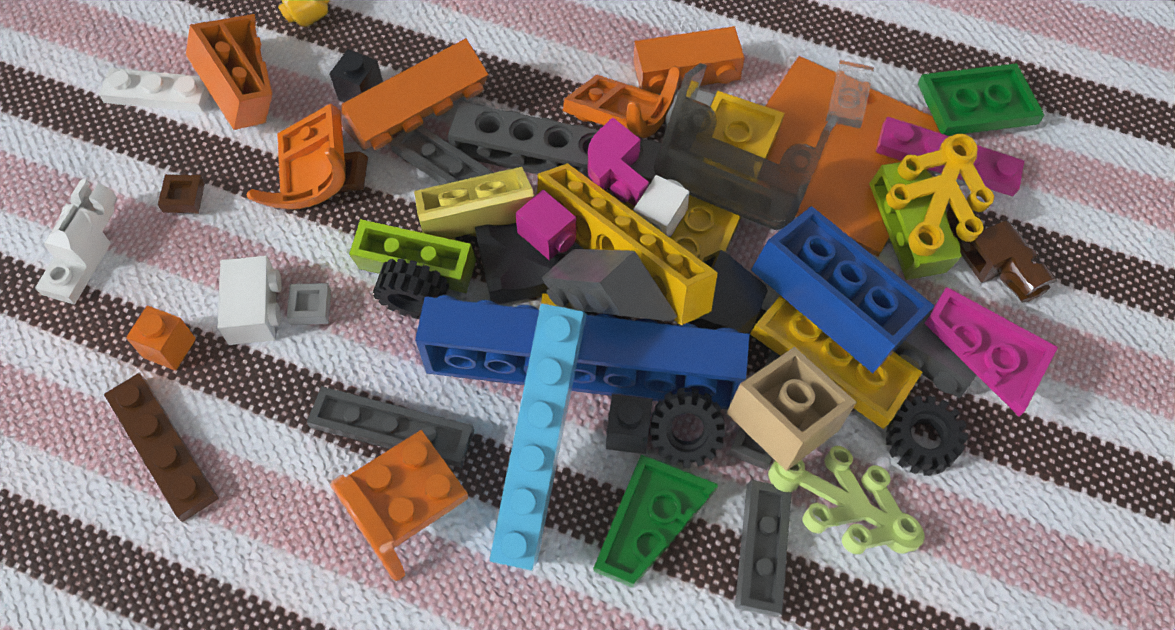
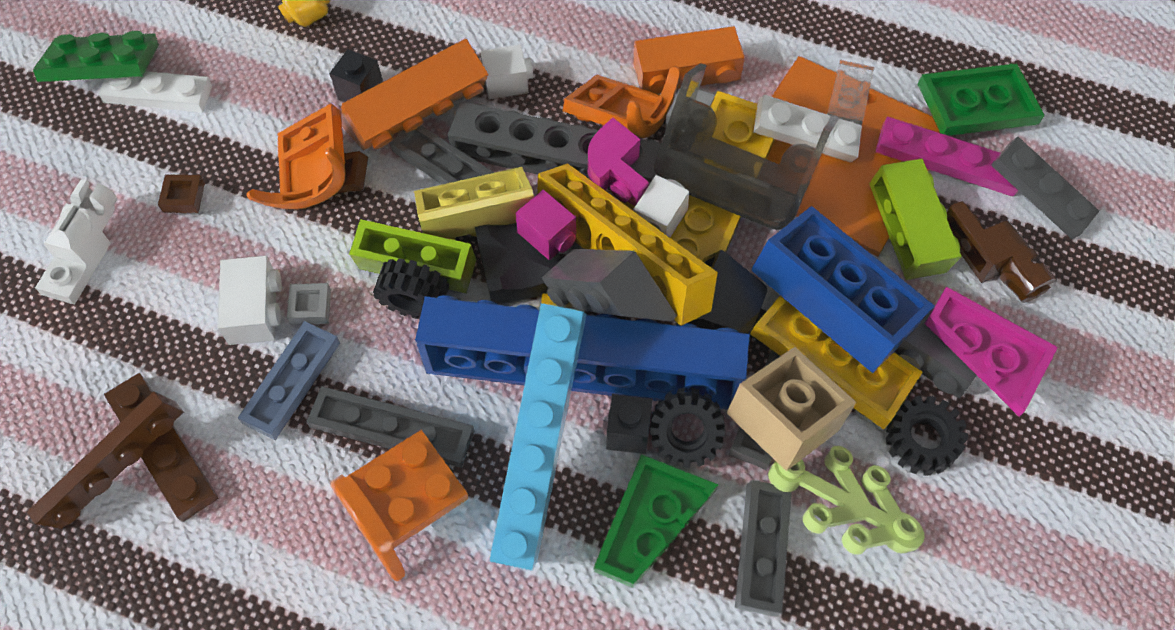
(96, 57): none -> green plate
(105, 462): none -> reddish brown plate
(161, 337): orange brick -> none
(232, 68): orange wedge -> none
(289, 380): none -> sand blue plate
(506, 71): none -> white brick
(803, 125): none -> white plate
(958, 156): yellow plant -> none
(1045, 188): none -> dark grey plate

